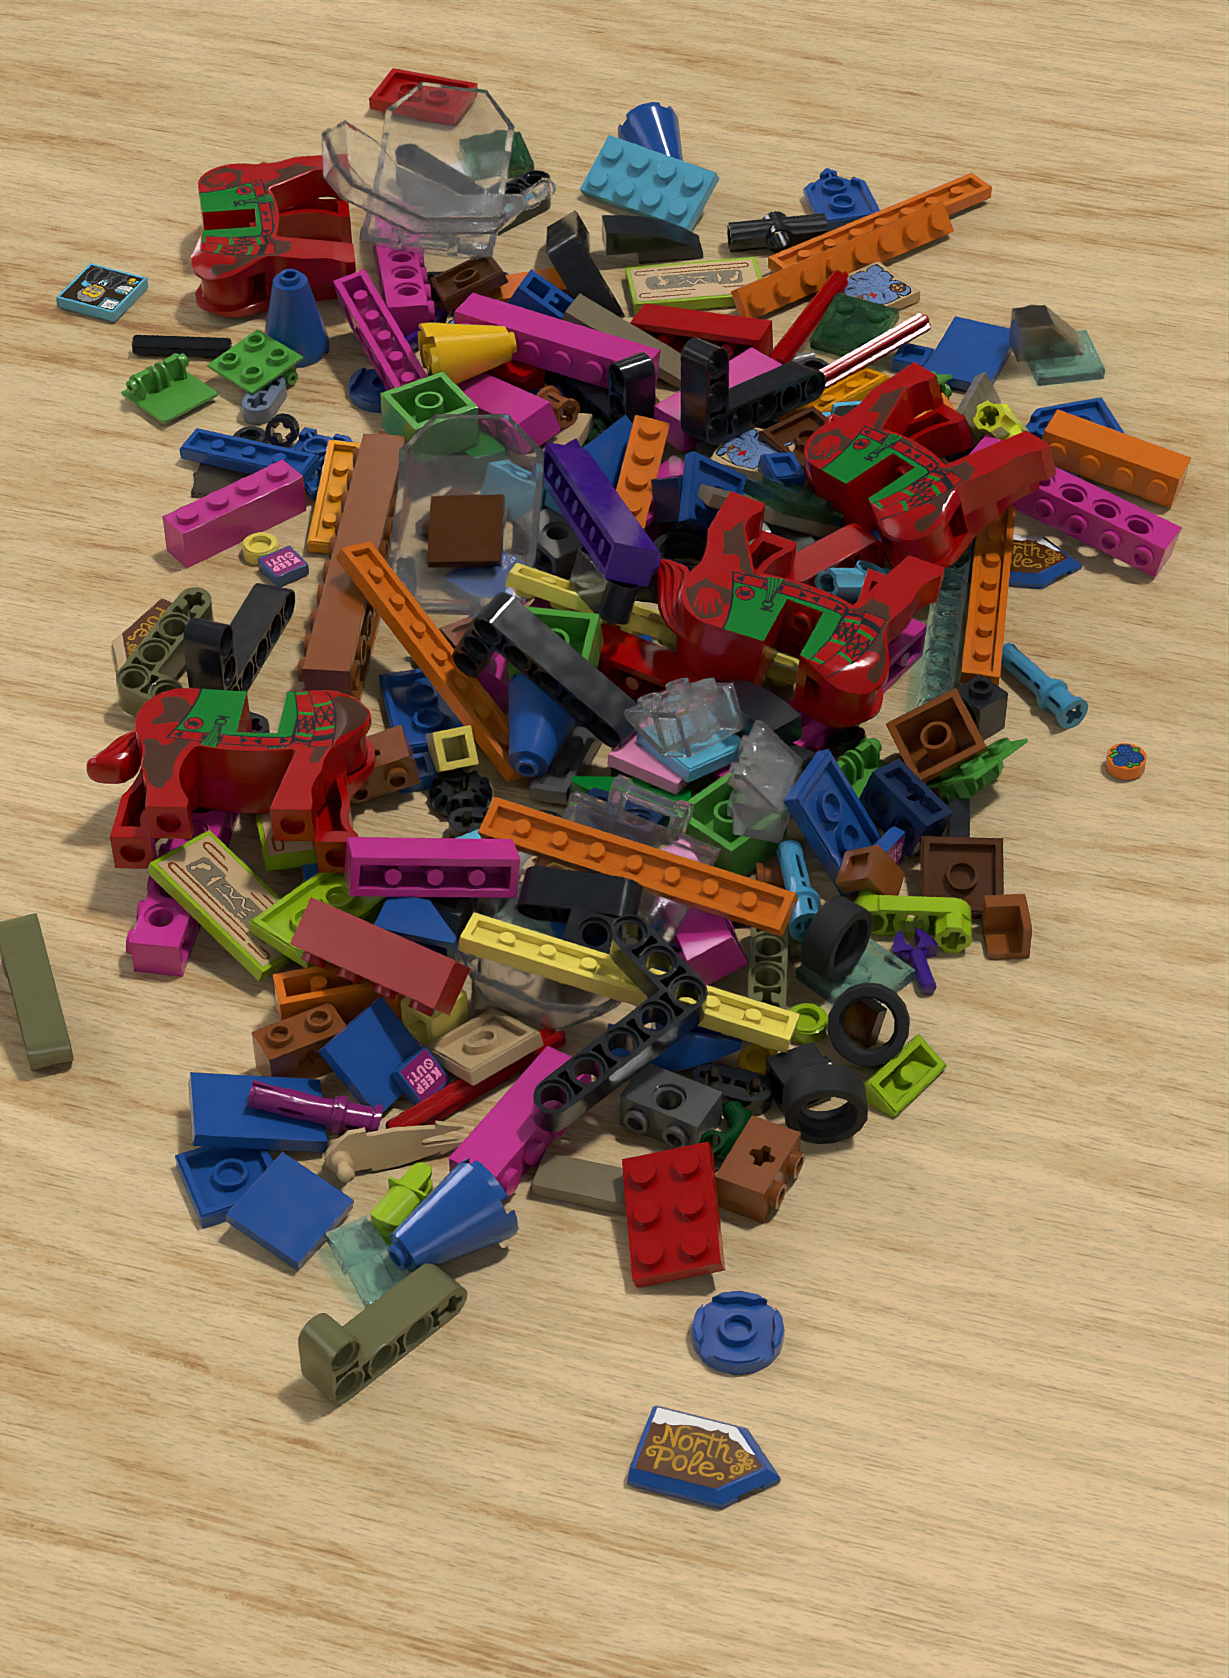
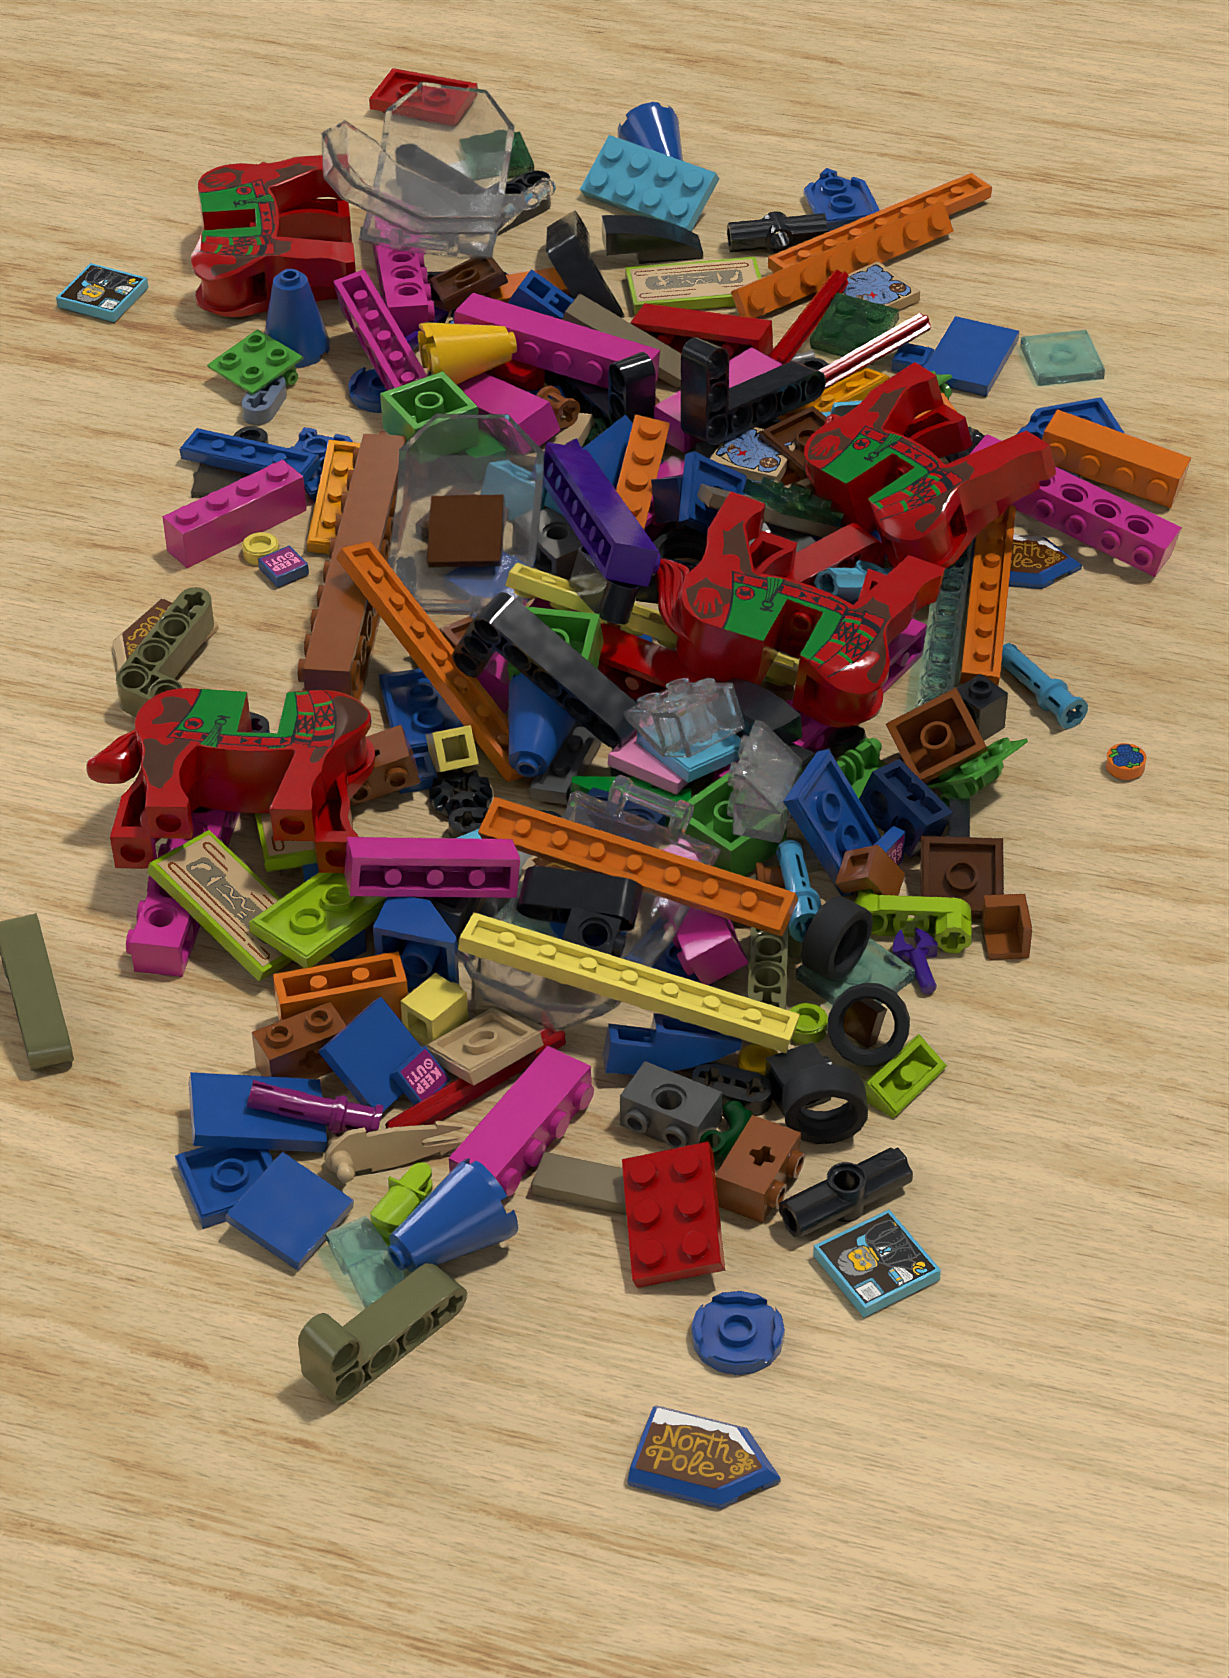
(167, 389): bright green hinge -> none
(188, 345): black axle -> none
(233, 654): black beam -> none
(289, 422): black bush -> none
(380, 956): red brick -> none
(629, 1032): black beam -> none
(782, 468): blue tile -> none
(845, 1192): none -> black piece
(876, 1263): none -> tile
(977, 393): dark tan tile -> none
(997, 420): neon yellow piece -> none
(1041, 334): clear smoke slope -> none

